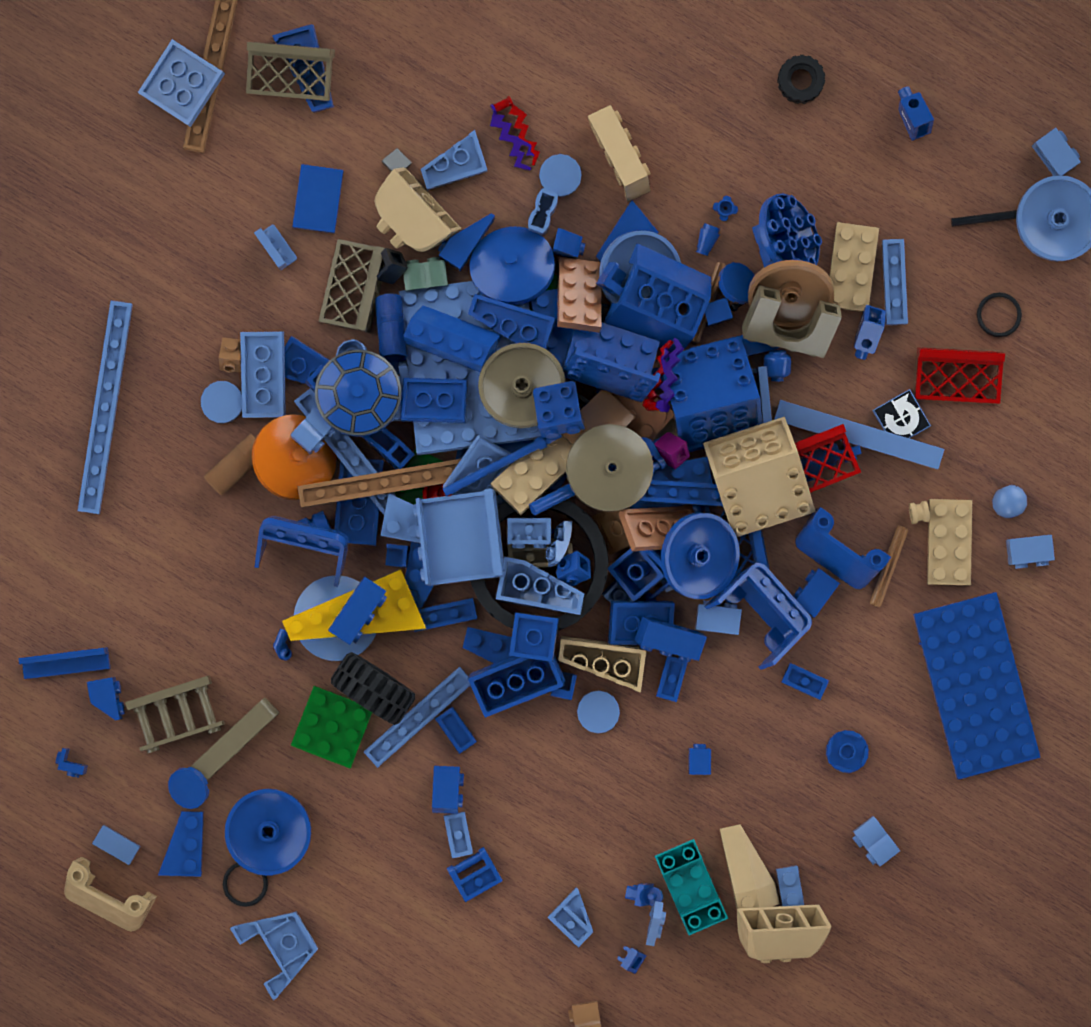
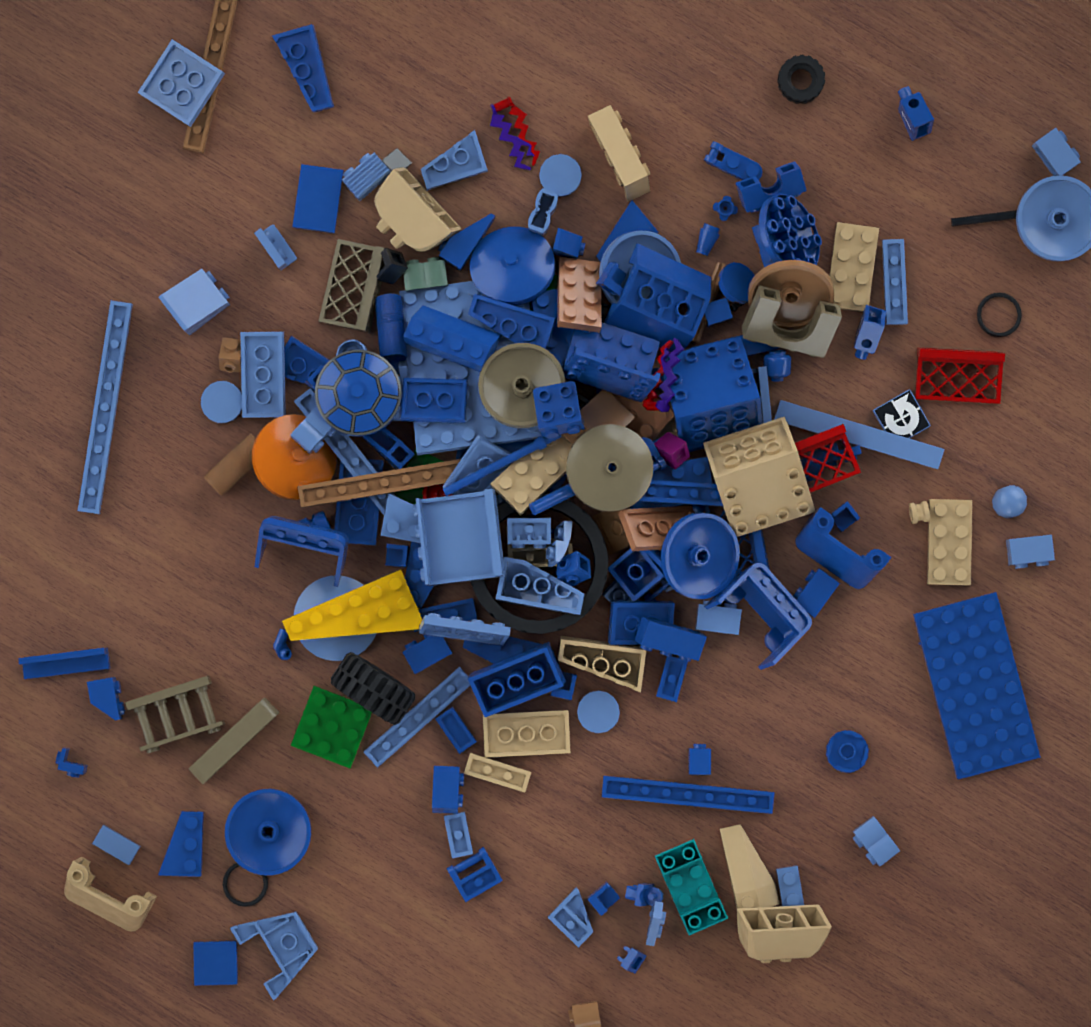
(188, 787): blue tile -> none
(195, 301): none -> medium blue slope
(215, 962): none -> blue tile
(295, 53): dark tan fence -> none
(358, 611): blue brick -> none
(365, 176): none -> medium blue brick
(426, 652): none -> blue brick
(464, 630): none -> medium blue plate
(497, 772): none -> tan plate
(526, 733): none -> tan plate
(534, 637): blue plate -> none
(603, 898): none -> blue panel
(687, 794): none -> blue plate
(733, 163): none -> blue plate
(788, 182): none -> blue arch
(804, 681): blue plate -> none
(844, 516): none -> blue panel
(886, 573): medium nougat axle -> none

